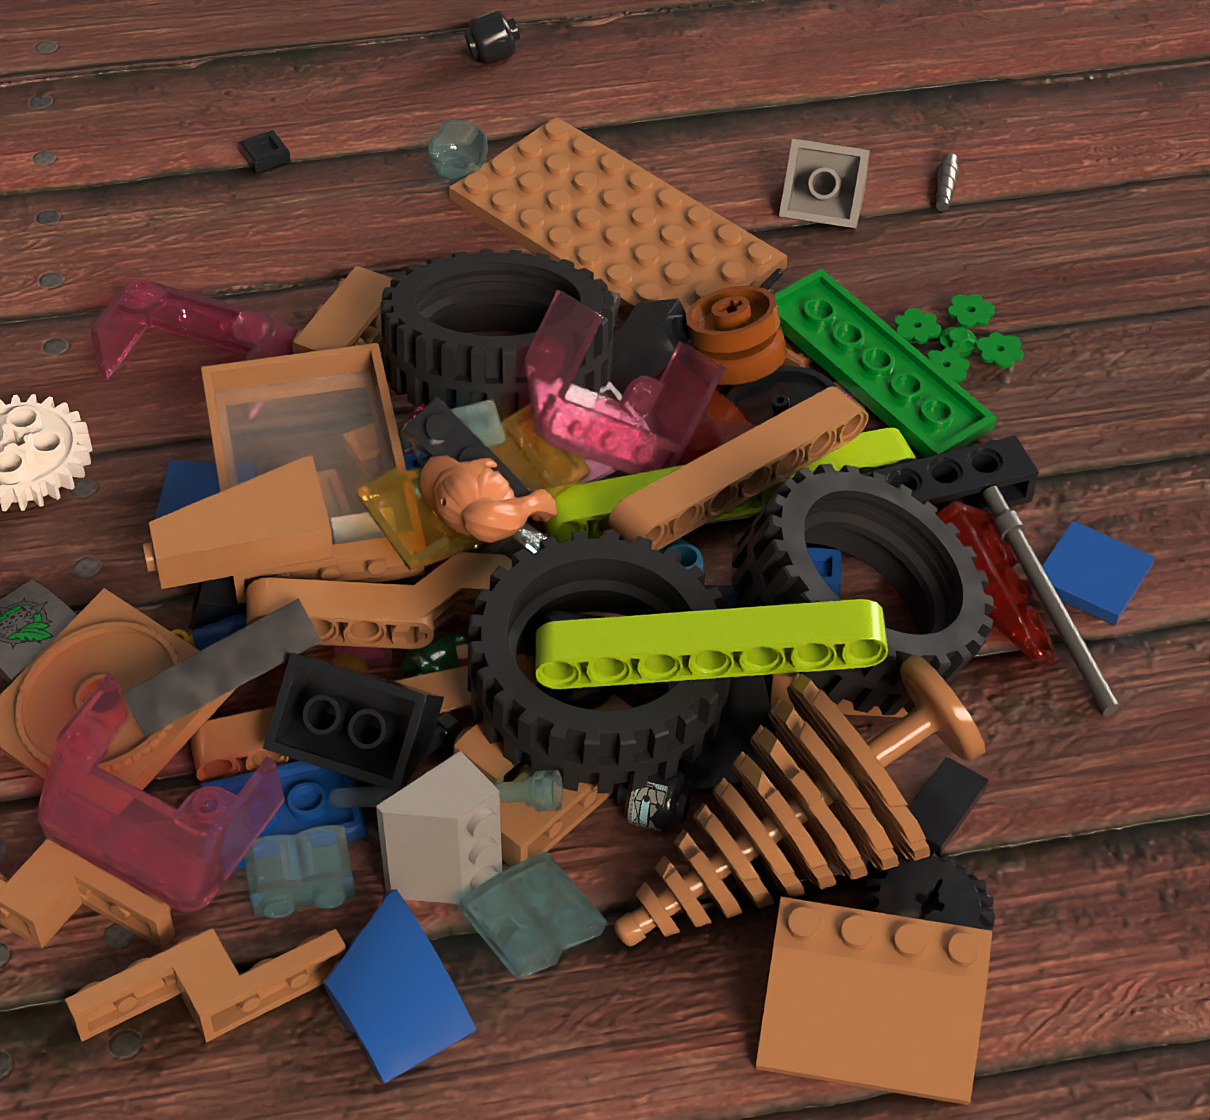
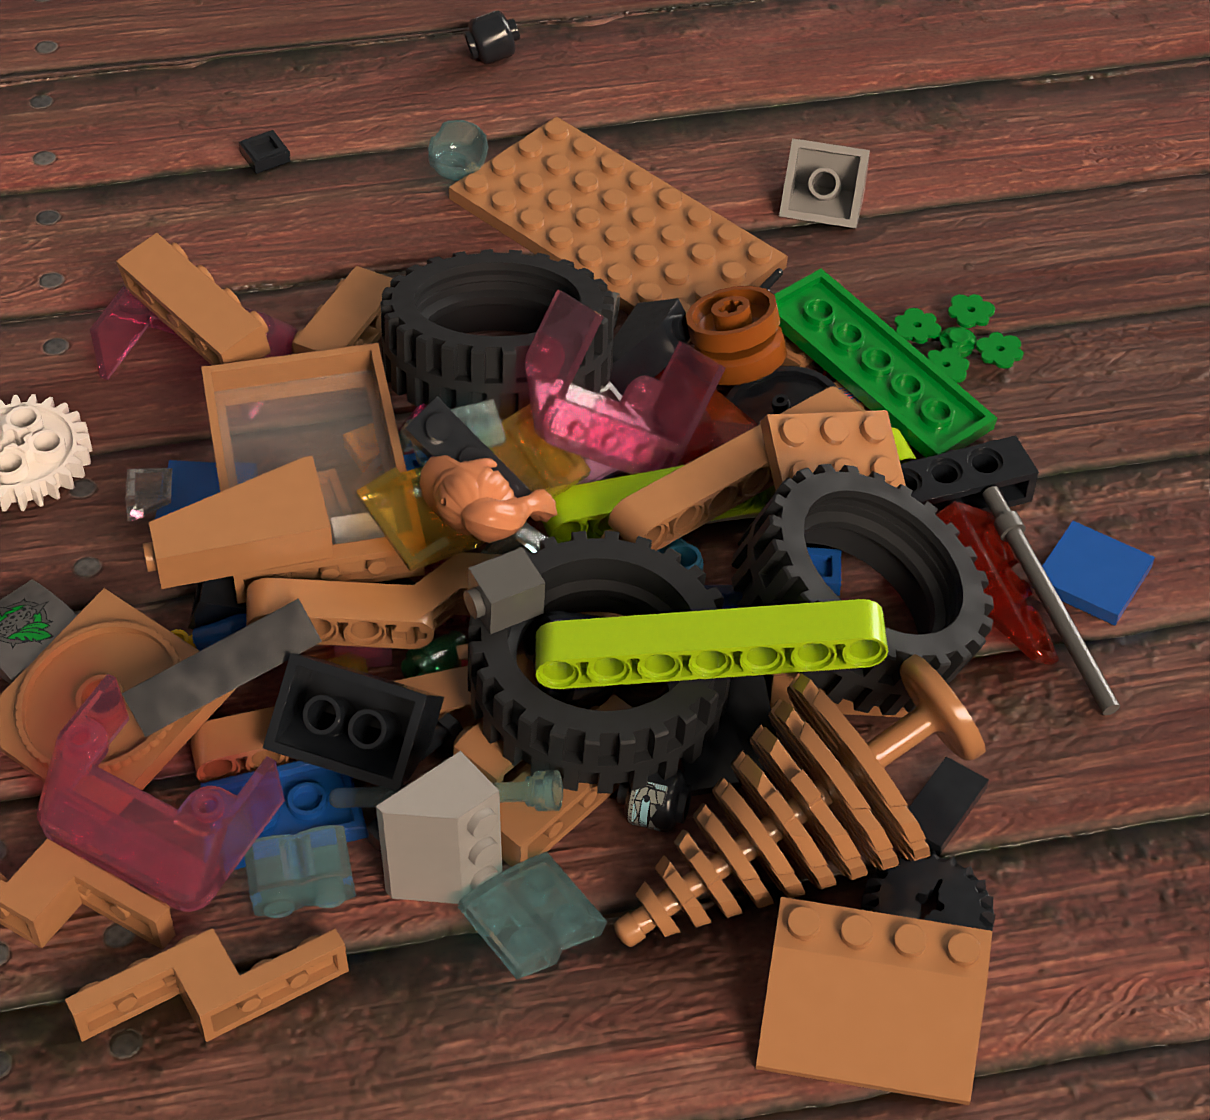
(147, 491): none -> clear slope
(193, 303): none -> medium nougat brick
(396, 992): blue slope -> none
(505, 591): none -> dark grey brick
(832, 438): none -> medium nougat plate
(946, 180): flat silver animal -> none

